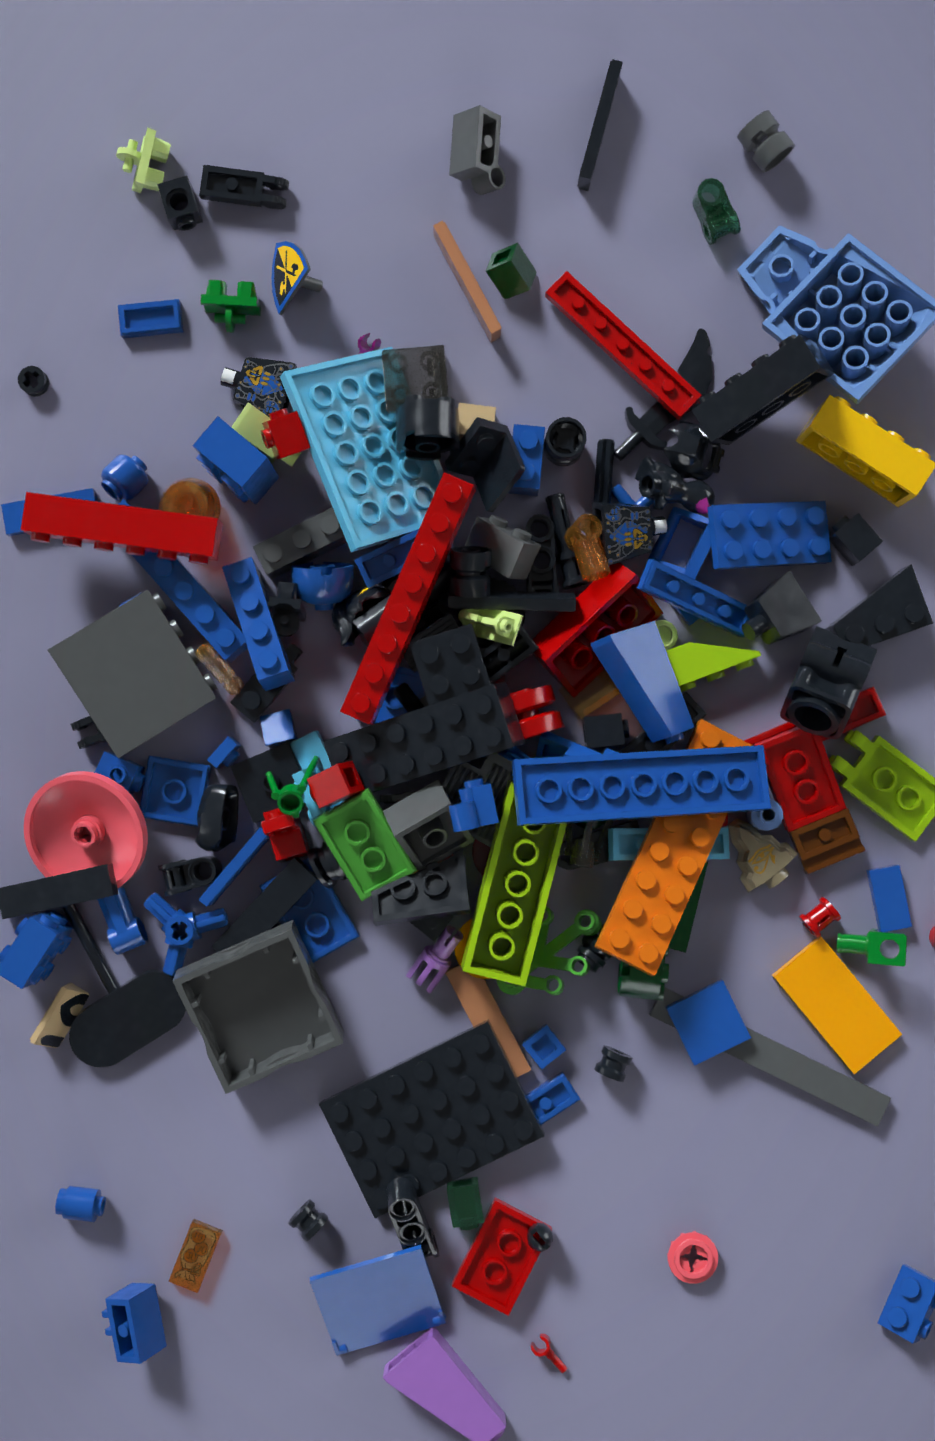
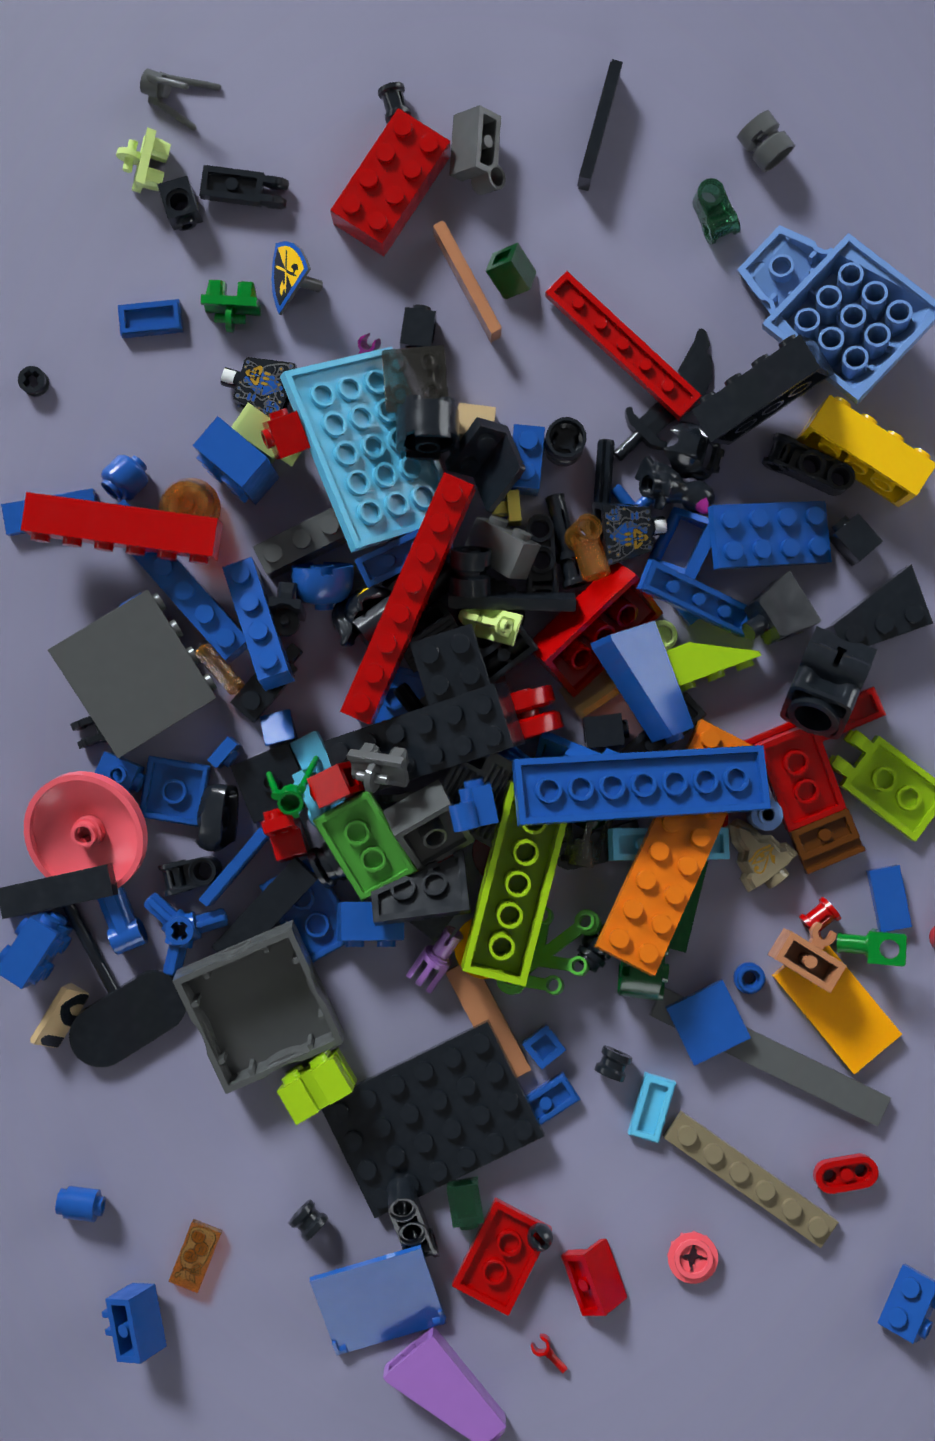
(159, 86): none -> dark grey plant
(316, 1086): none -> lime brick
(357, 925): none -> blue brick
(378, 768): none -> dark grey hips
(391, 182): none -> red brick
(393, 98): none -> black bush
(418, 327): none -> black brick
(510, 508): none -> light yellow tile
(594, 1278): none -> red panel
(651, 1107): none -> medium azure tile
(750, 1179): none -> dark tan plate
(757, 983): none -> blue plate
(792, 460): none -> black piece
(808, 956): none -> nougat brick
(844, 1174): none -> red plate

